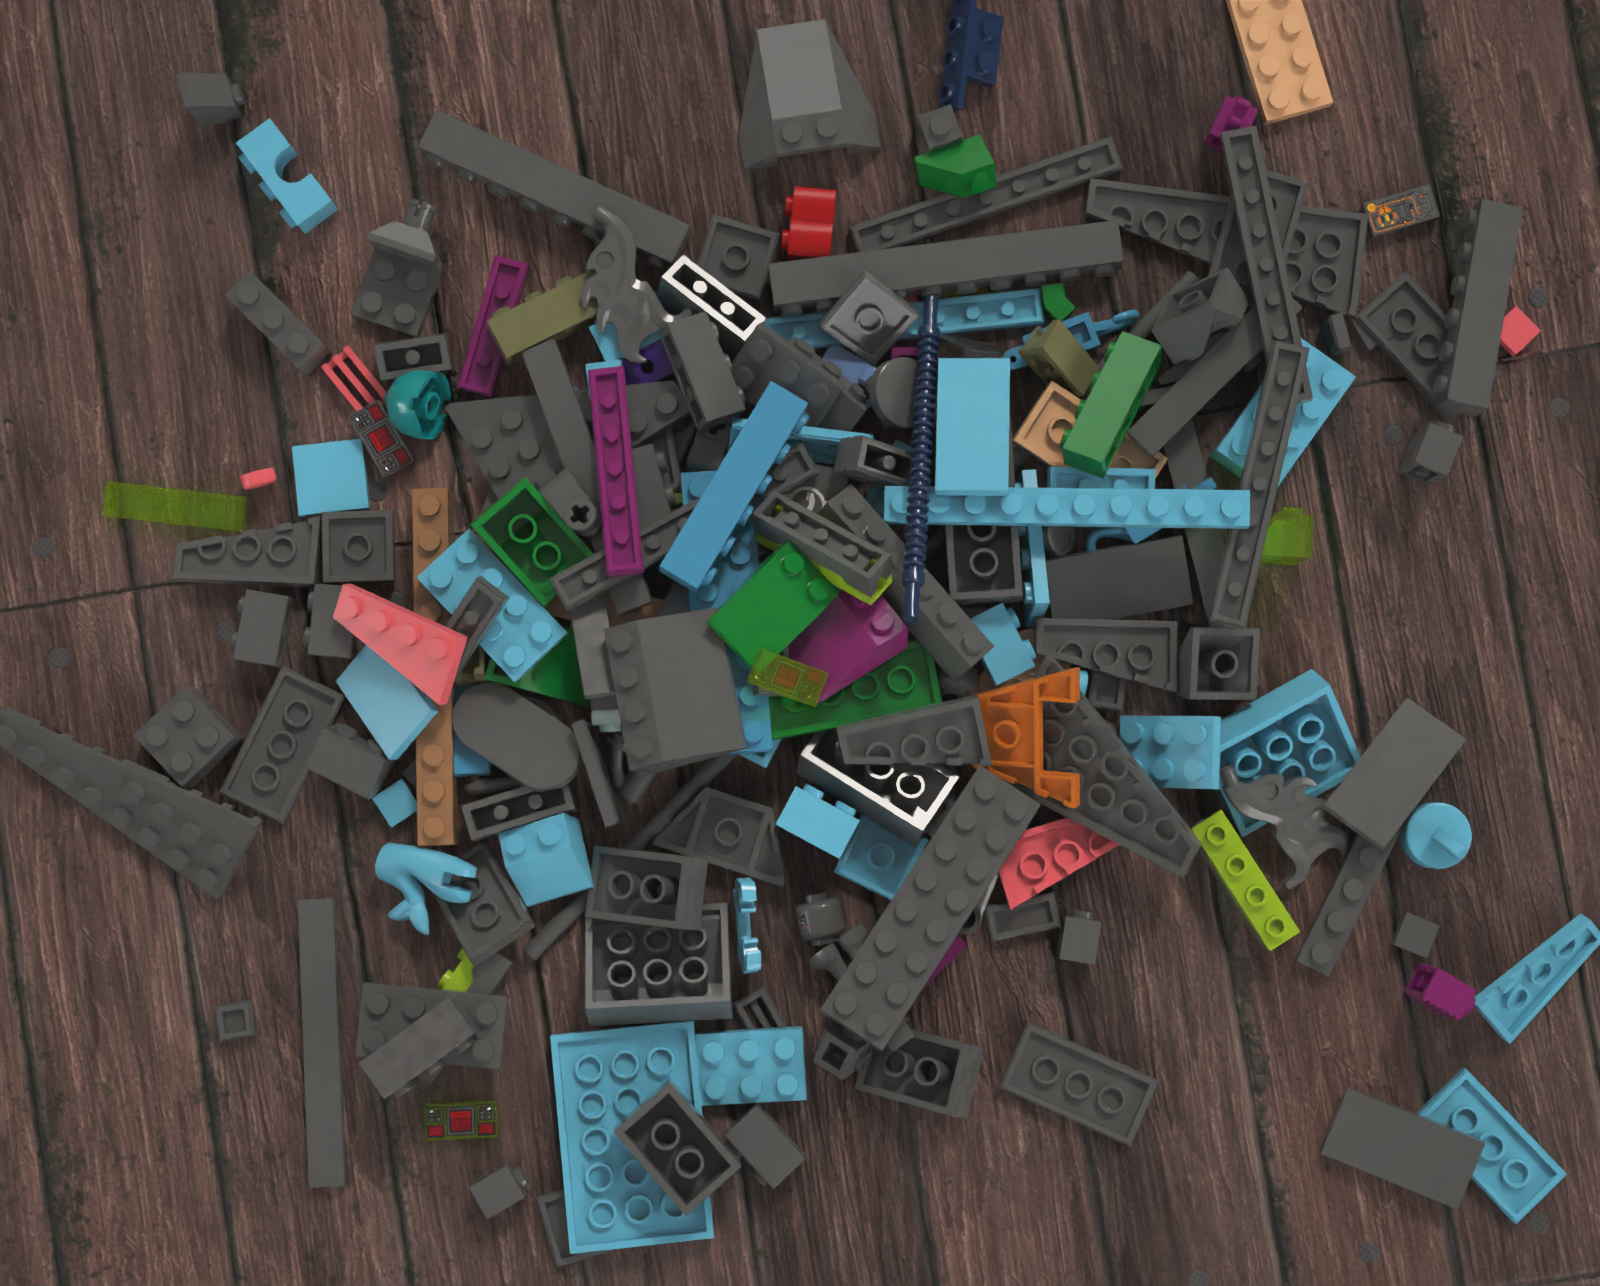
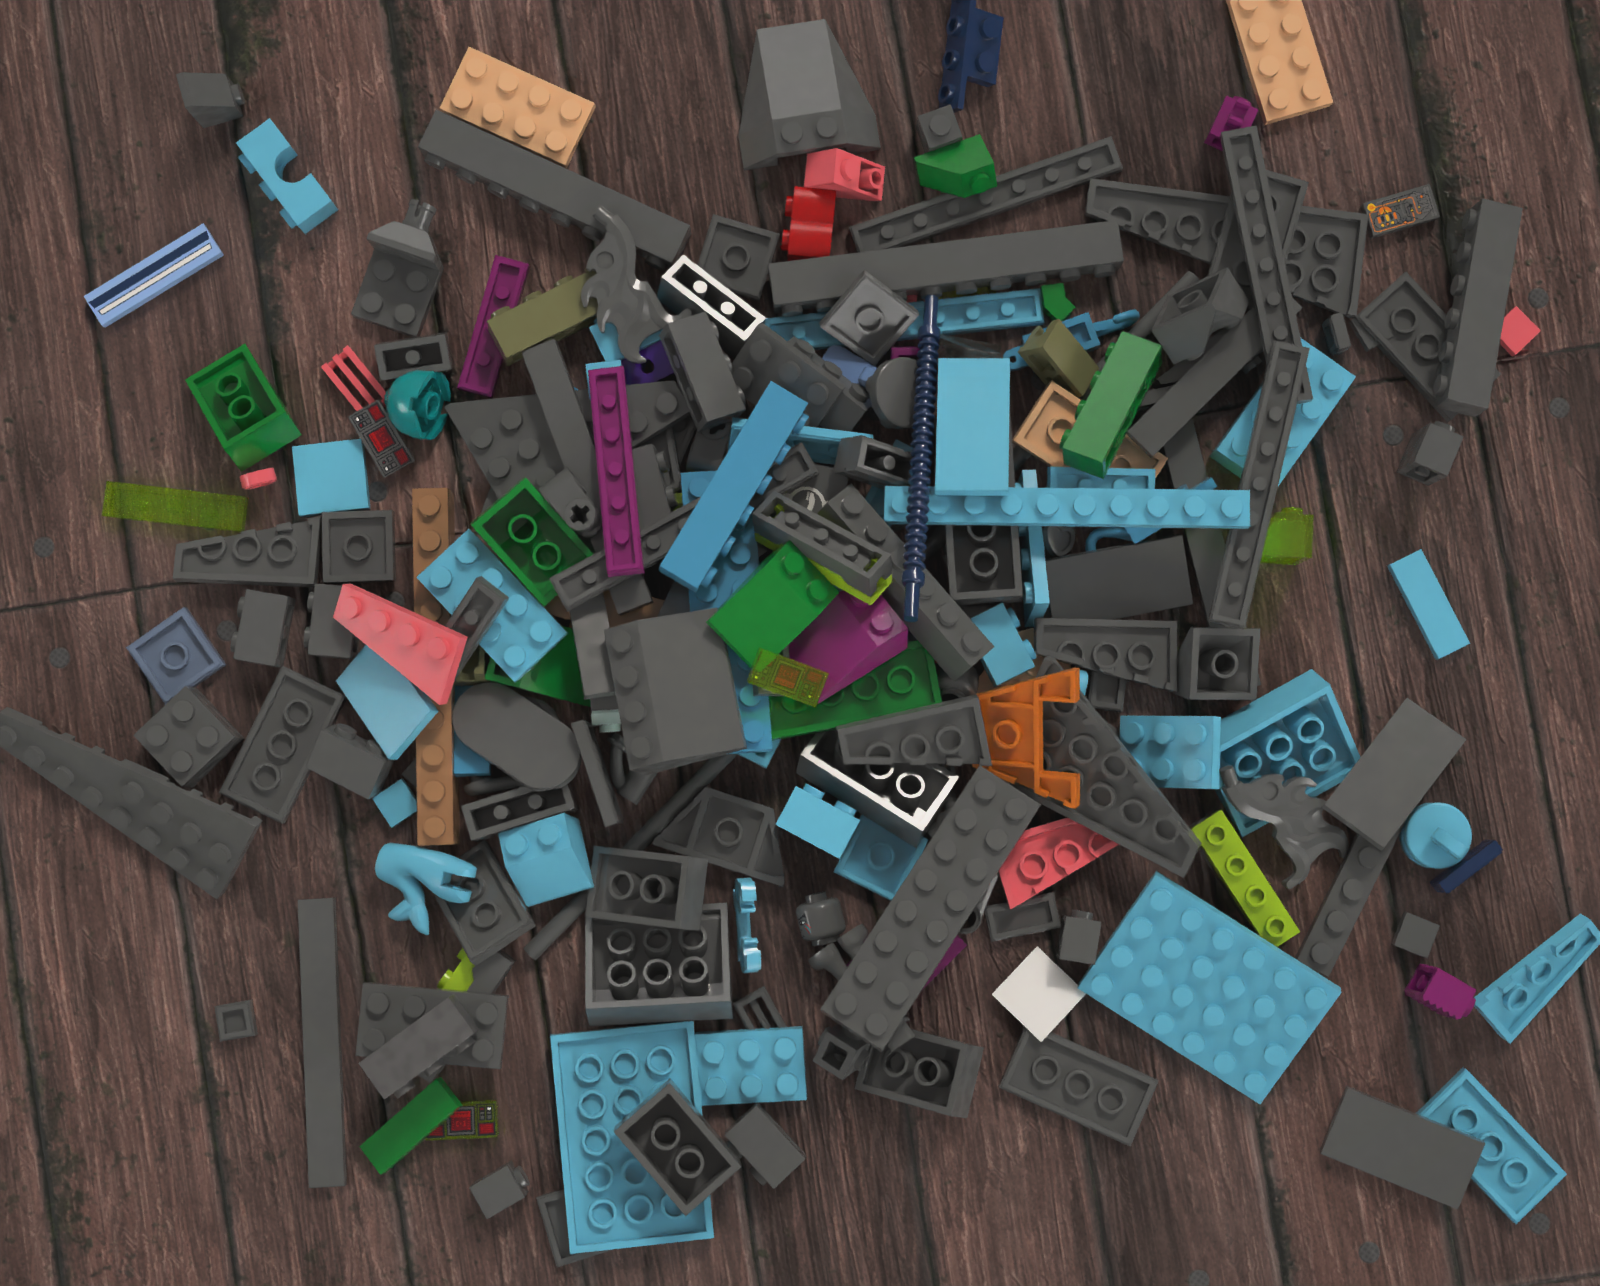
(153, 275): none -> light blue tile
(176, 655): none -> sand blue tile
(243, 408): none -> green slope
(278, 323): dark grey brick -> none
(410, 1125): none -> green tile
(517, 107): none -> light nougat plate
(846, 173): none -> coral slope
(1038, 994): none -> white sticker
(1209, 987): none -> medium azure plate
(1428, 604): none -> medium azure tile
(1469, 865): none -> dark blue tile

